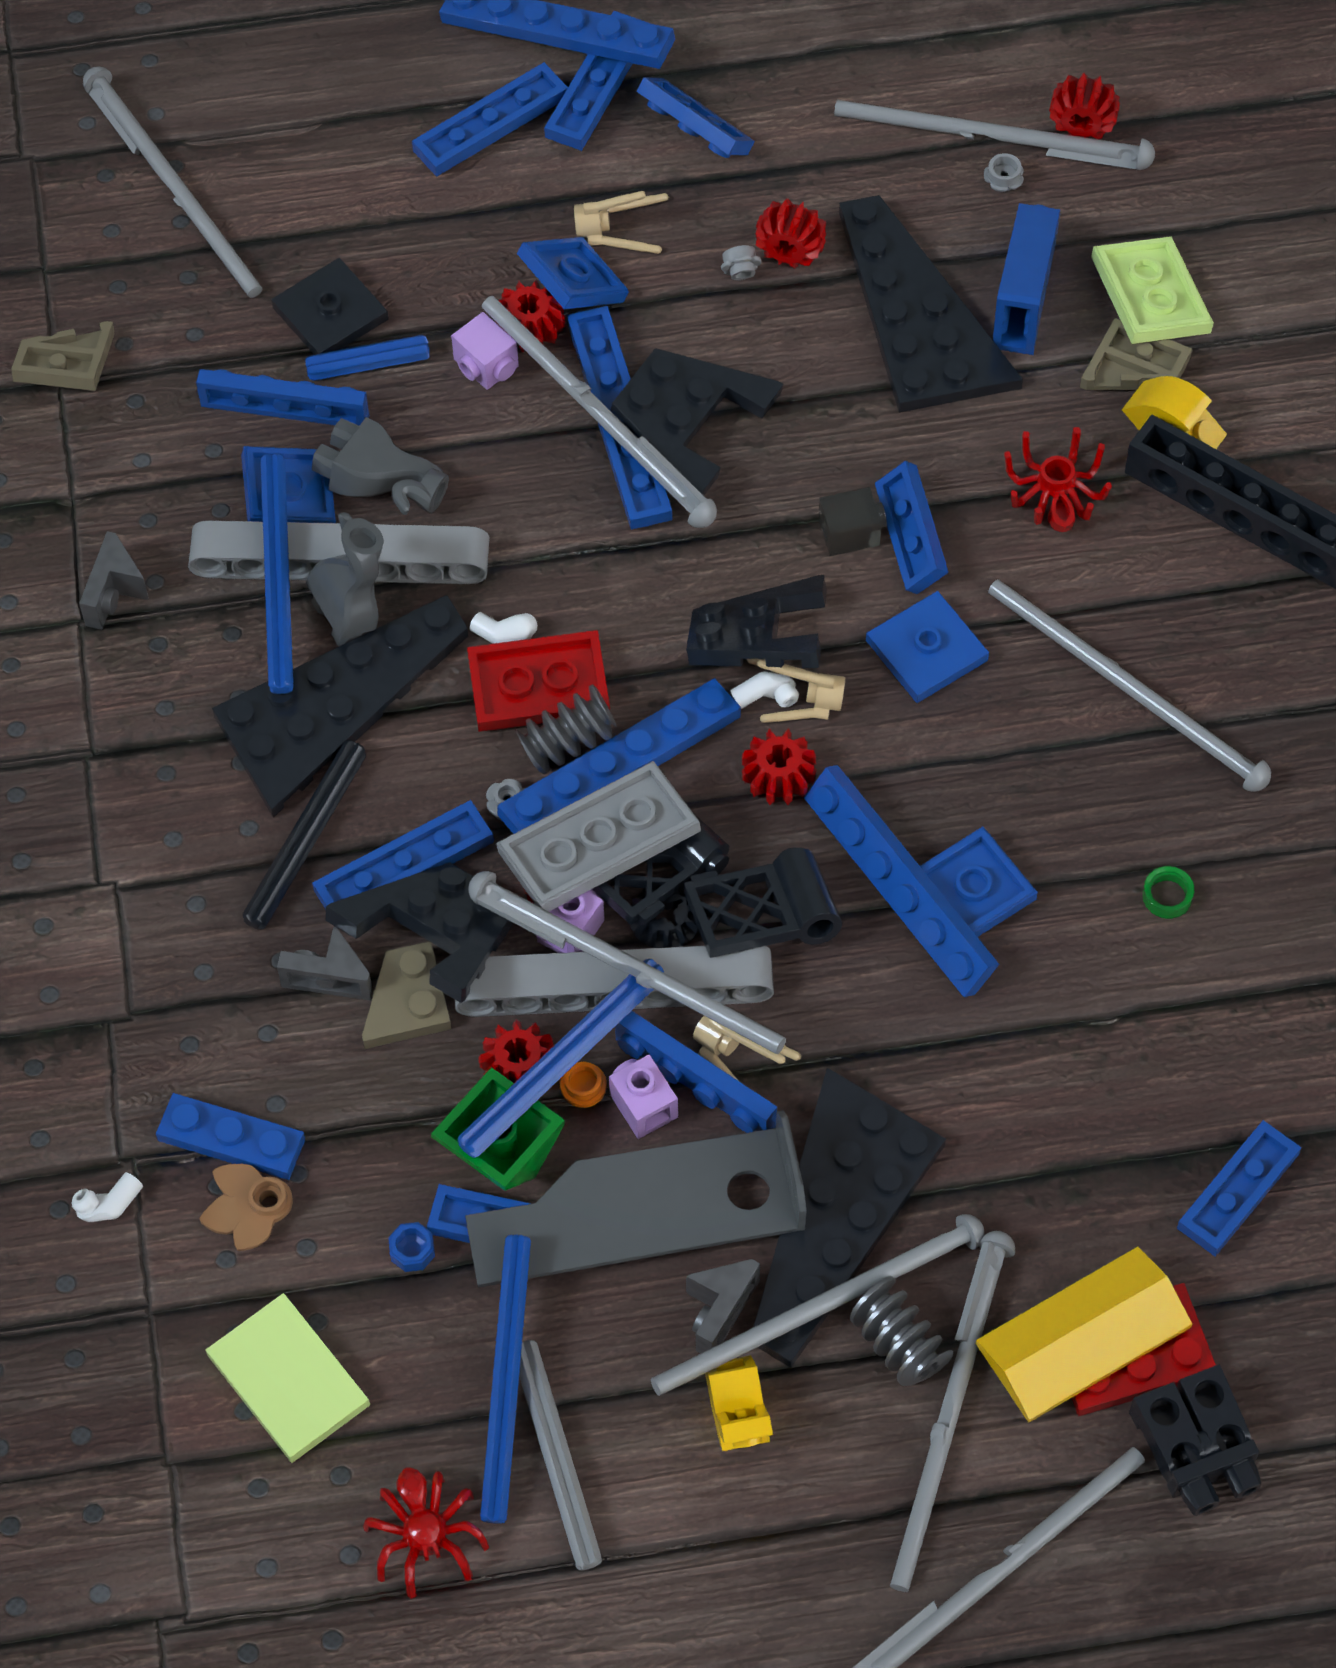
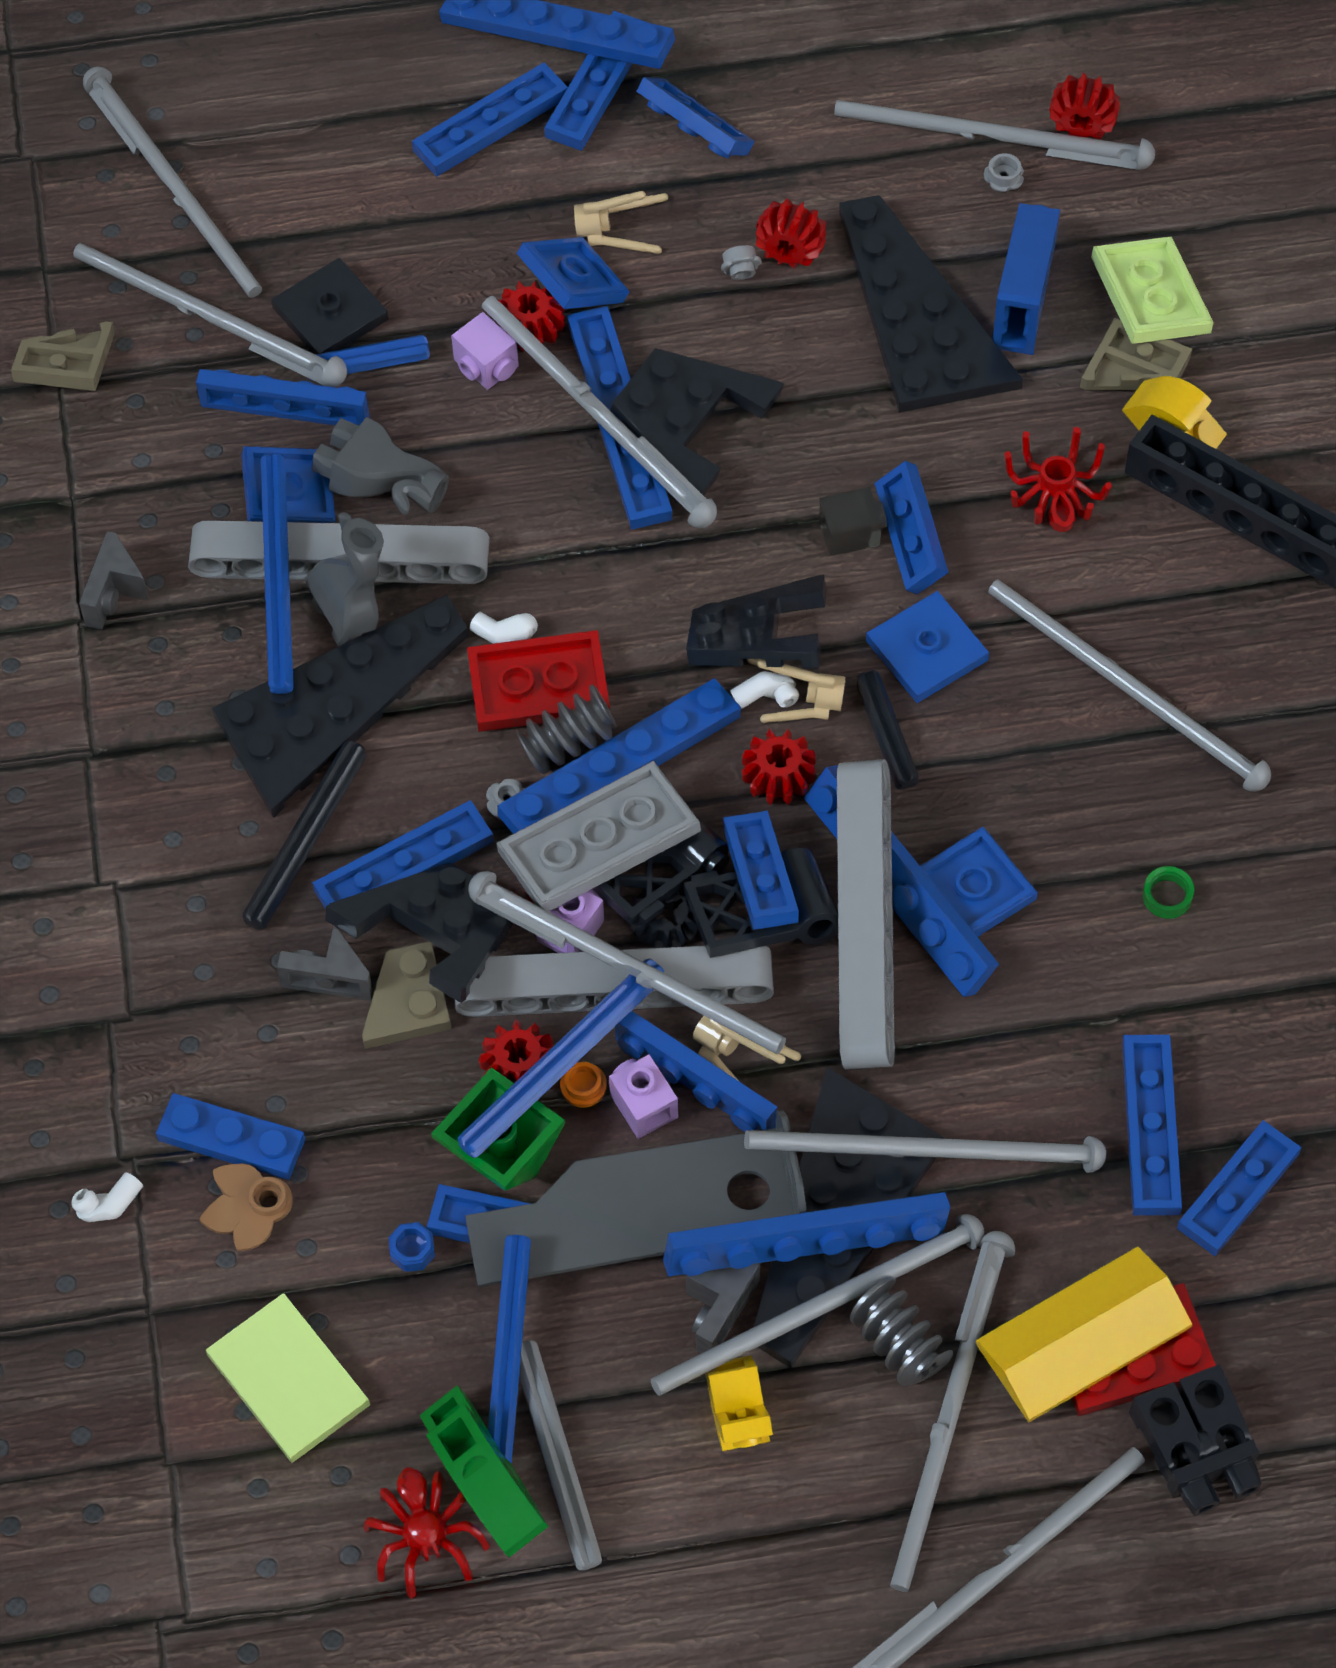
(326, 372): none -> light grey bar
(482, 1471): none -> green slope
(760, 870): none -> blue plate
(805, 1234): none -> blue plate
(865, 915): none -> light grey beam
(887, 729): none -> black axle
(1091, 1153): none -> light grey bar
(1151, 1125): none -> blue plate

